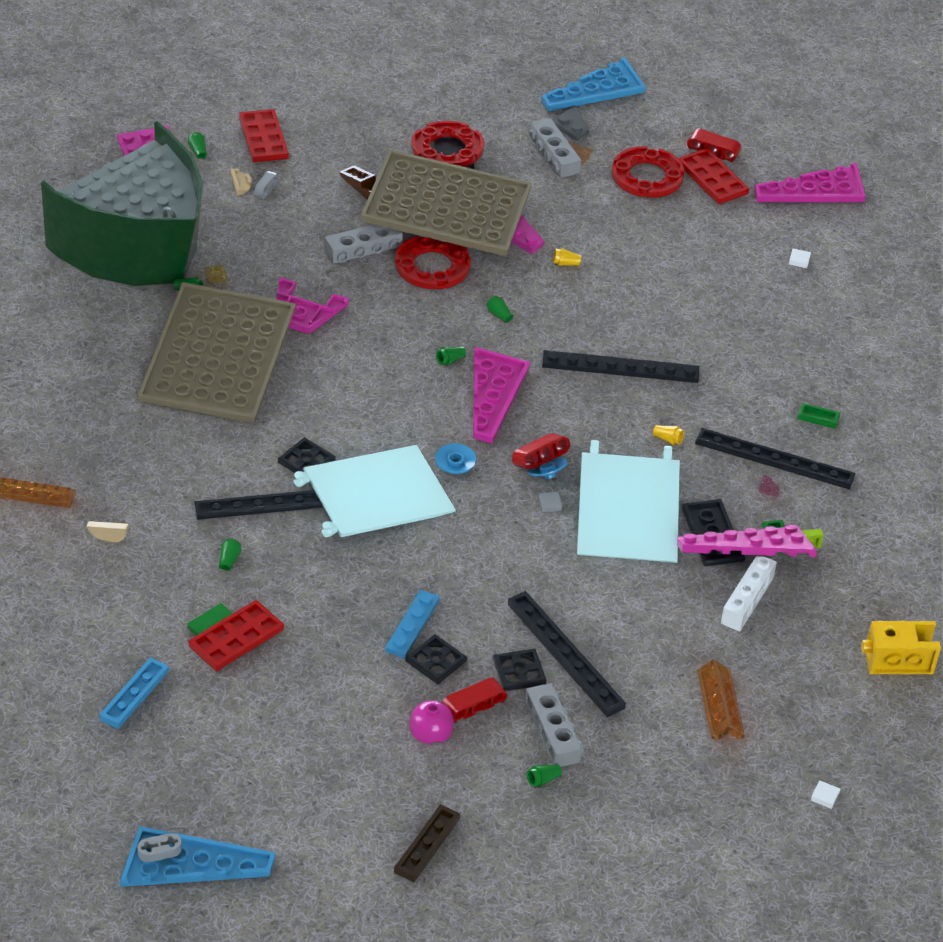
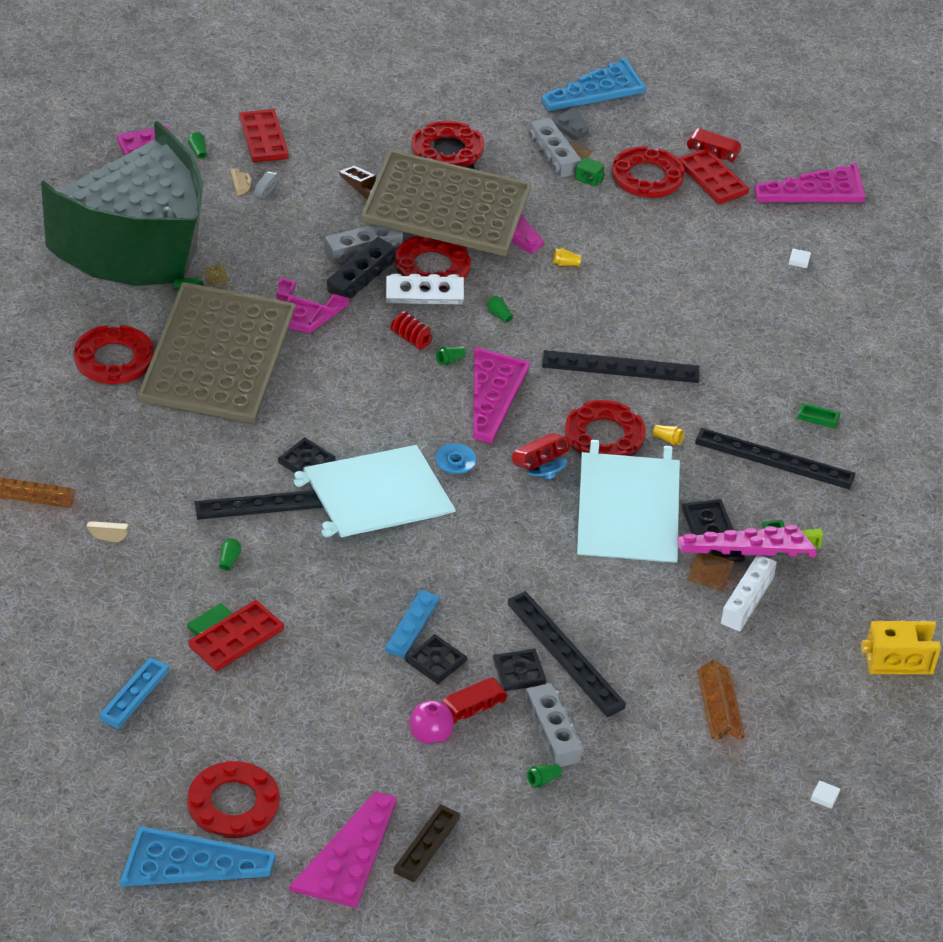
(100, 336): none -> red plate
(159, 847): light grey beam -> none
(239, 825): none -> red plate
(346, 861): none -> dark pink wing
(362, 268): none -> black brick
(411, 330): none -> red piece
(416, 296): none -> white brick
(549, 502): light grey tile -> none
(590, 172): none -> green brick
(614, 411): none -> red plate
(711, 571): none -> clear orange piece
(768, 486): clear pink tile -> none

